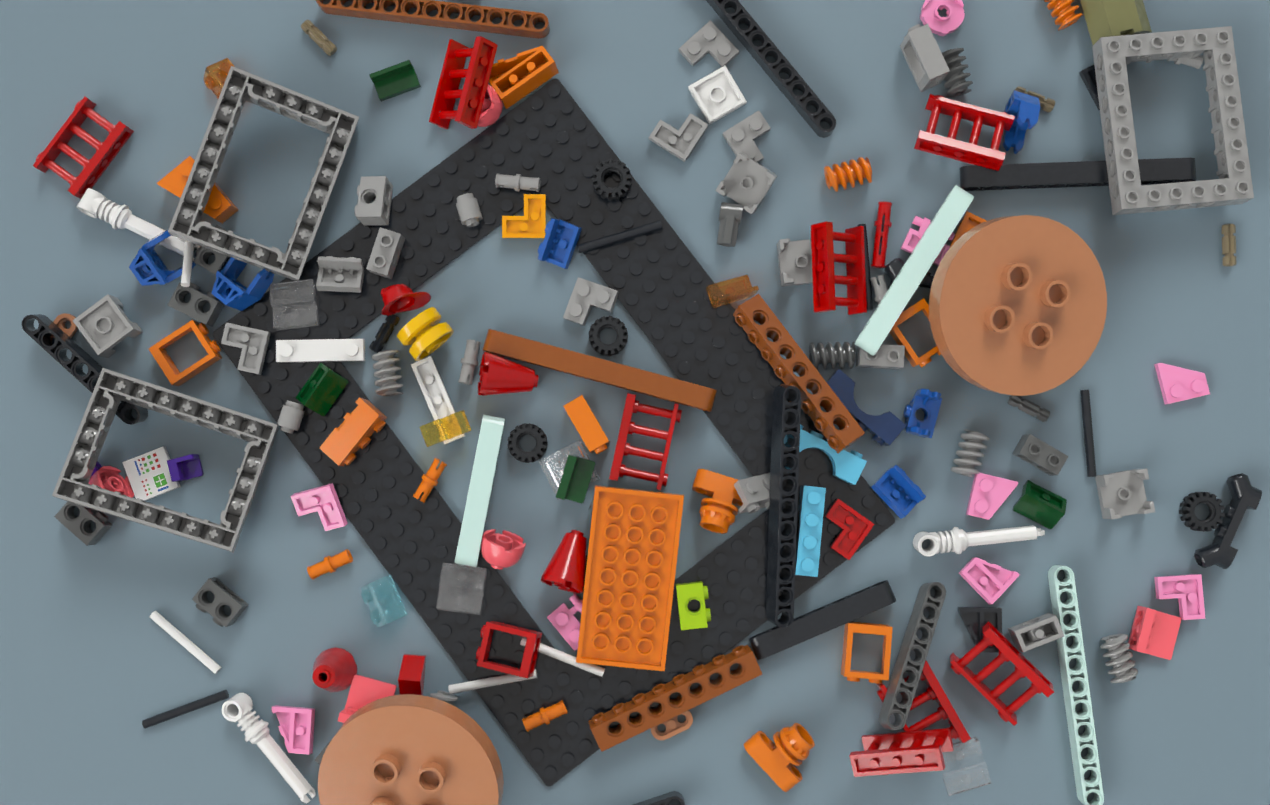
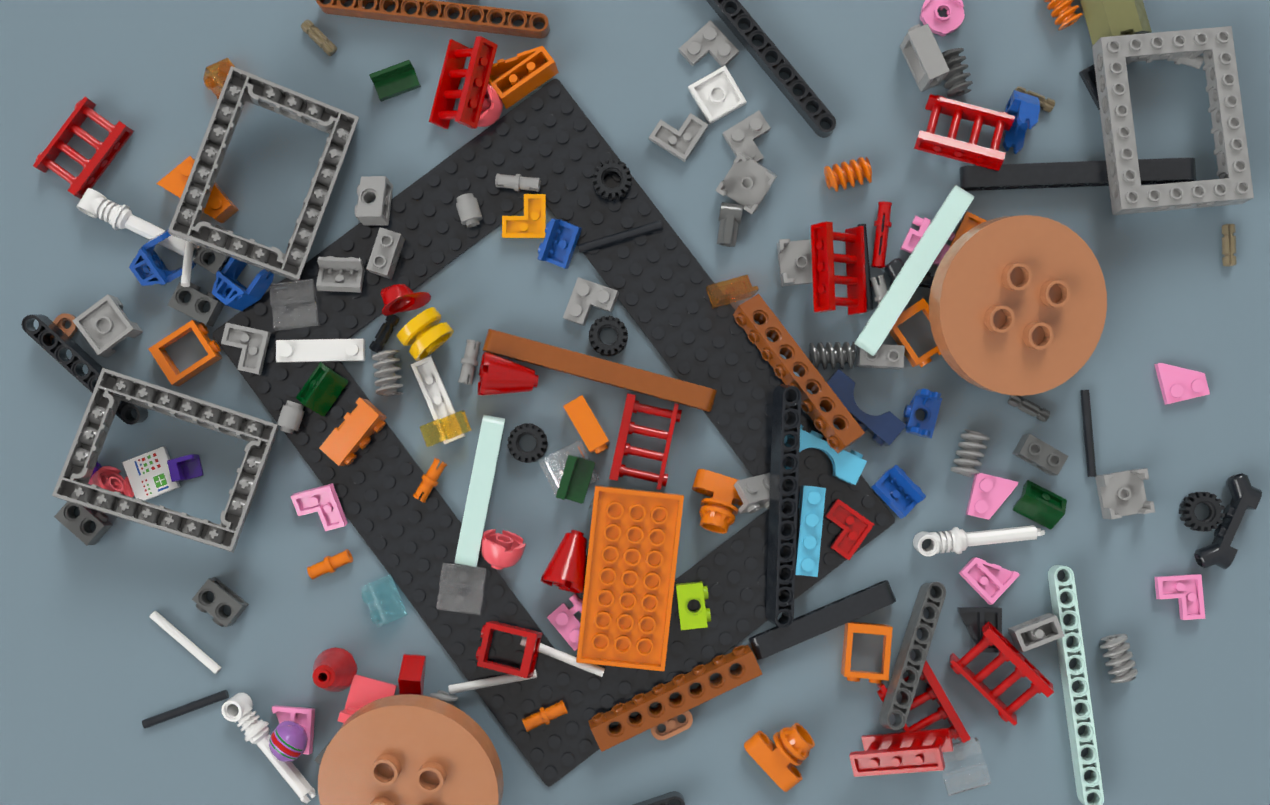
(288, 742): none -> medium lavender helmet
(1154, 632): coral bracket -> none

